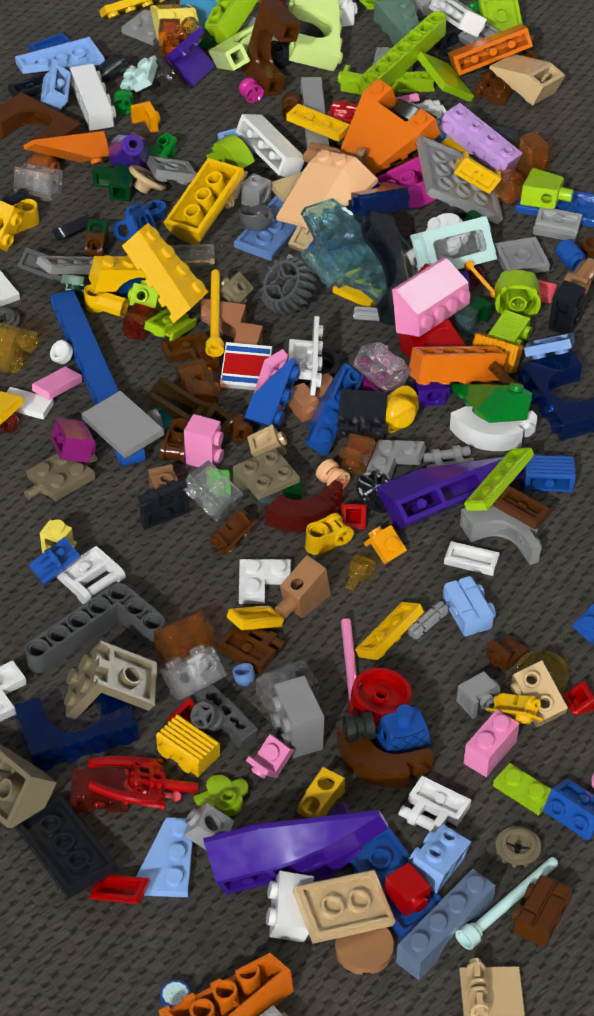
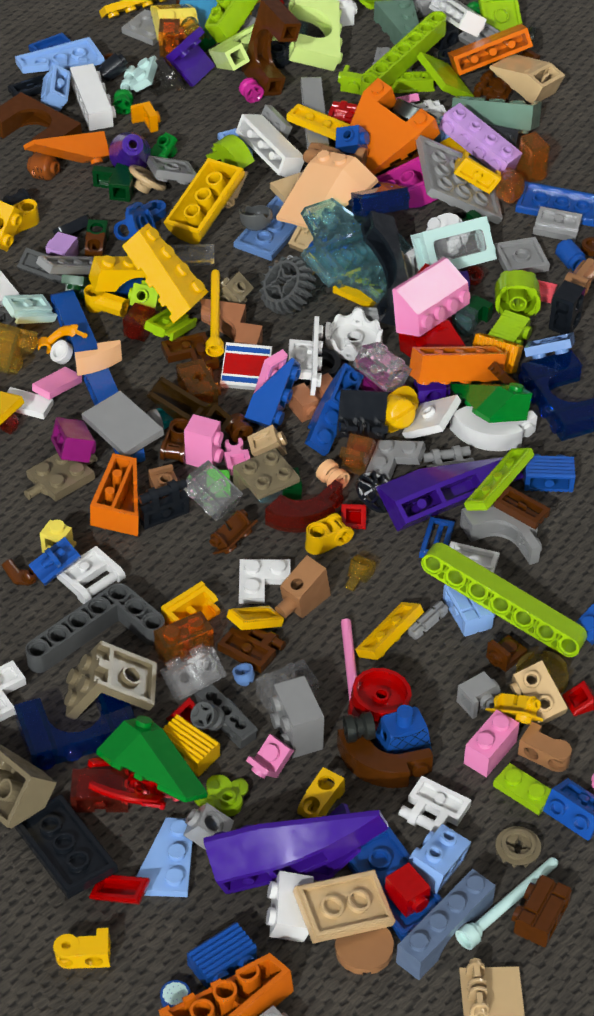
(17, 575): none -> reddish brown arm
(29, 308): none -> light aqua plate
(38, 180): clear brick -> none
(62, 245): none -> lavender brick
(68, 330): none -> light orange piece
(83, 950): none -> yellow leg
(103, 357): none -> light nougat slope
(116, 497): none -> orange wedge
(151, 755): none -> green wedge
(190, 602): none -> yellow hinge
(222, 955): none -> blue brick
(235, 454): none -> bright pink plate
(255, 191): light grey brick -> none
(277, 120): none -> light grey plate
(289, 102): reddish brown wheel -> none
(351, 138): none -> blue brick
(351, 327): none -> white plate
(385, 543): light orange bracket -> none
(432, 417): none -> white plate
(441, 522): none -> blue tile
(469, 265): light orange hinge -> none
(500, 113): none -> sand green wedge
(504, 599): none -> lime beam
(544, 190): lime torso -> none
(544, 749): none -> medium nougat leg

